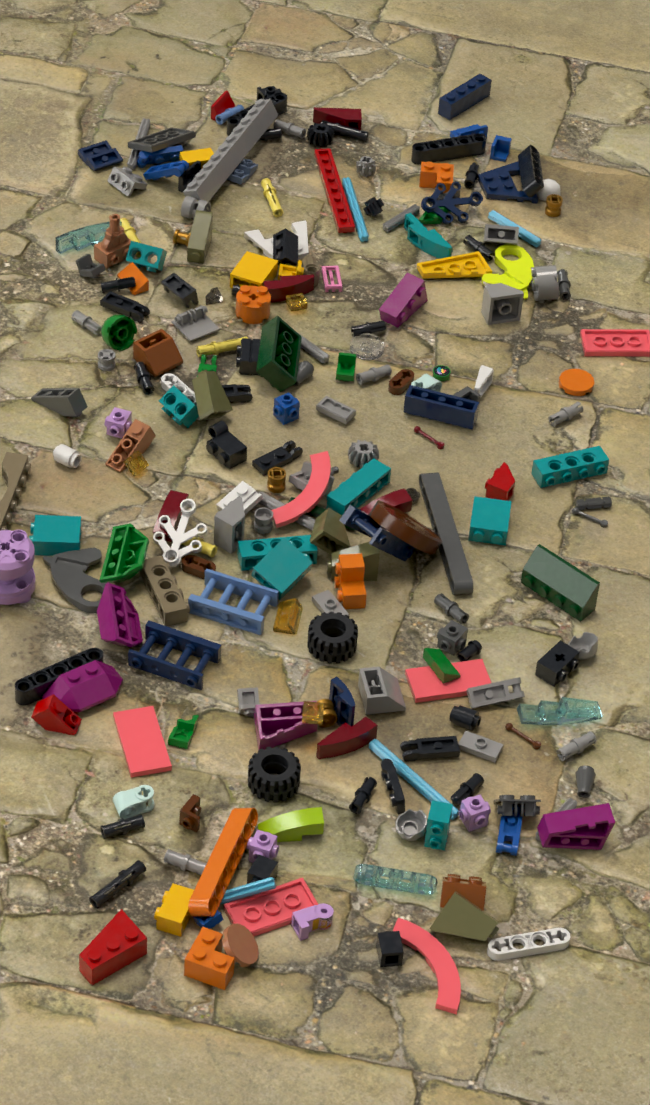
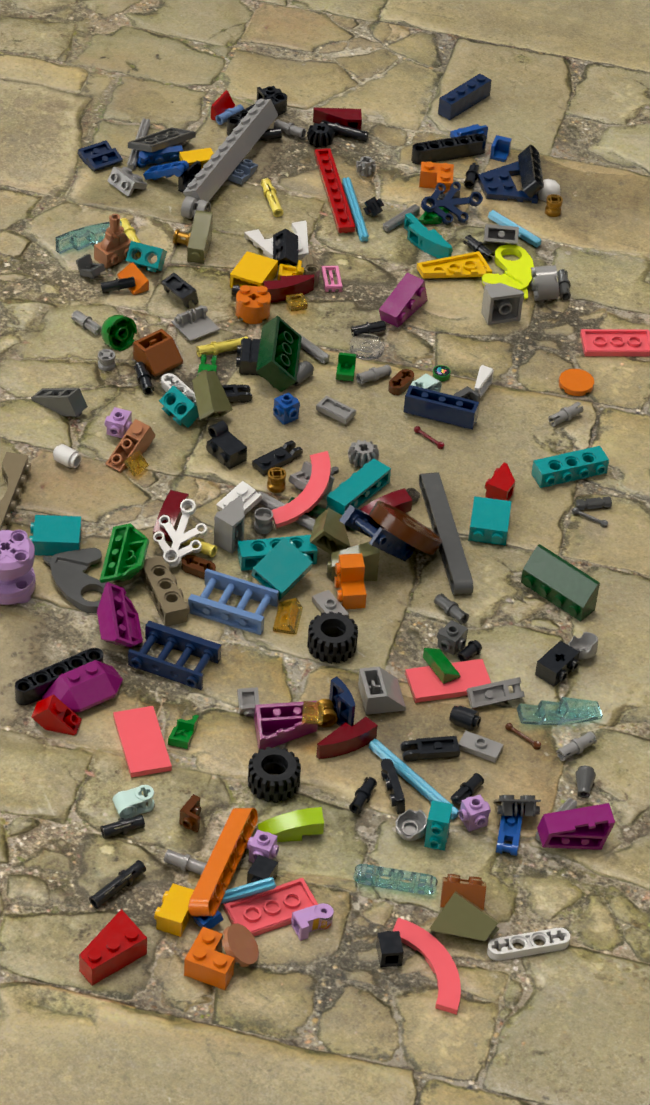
(125, 306): black hinge -> none
(213, 296): clear smoke tile -> none

